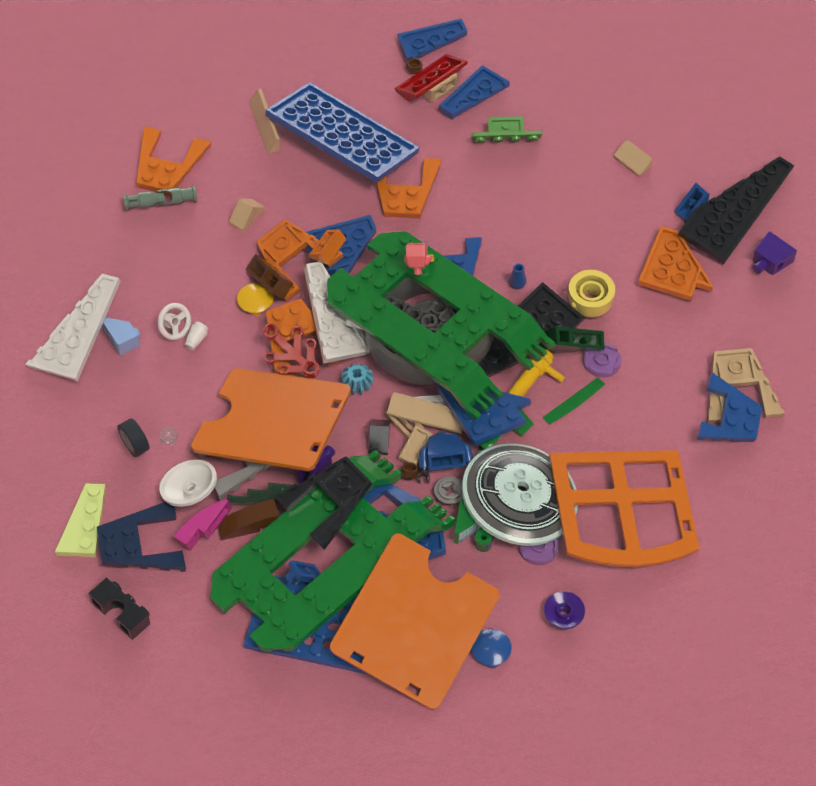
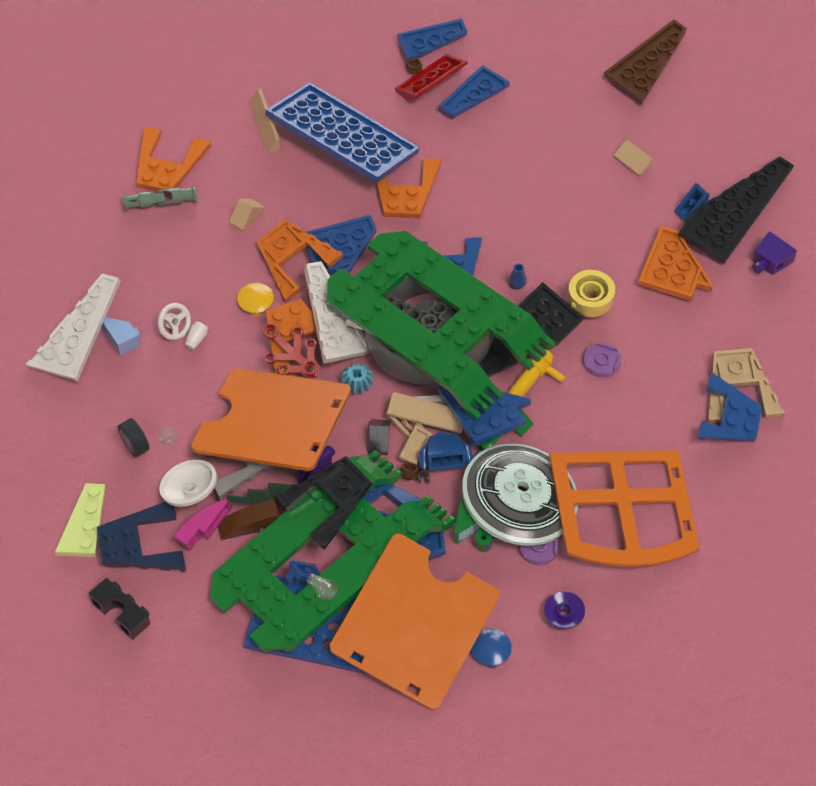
(269, 276): reddish brown slope -> none
(324, 588): none -> clear cone
(327, 246): orange slope -> none
(417, 256): coral piece -> none
(442, 88): tan slope -> none
(446, 484): light grey gear -> none
(506, 128): bright green bracket -> none
(574, 401): green sticker -> none
(575, 339): dark green slope -> none
(642, 66): none -> reddish brown wing

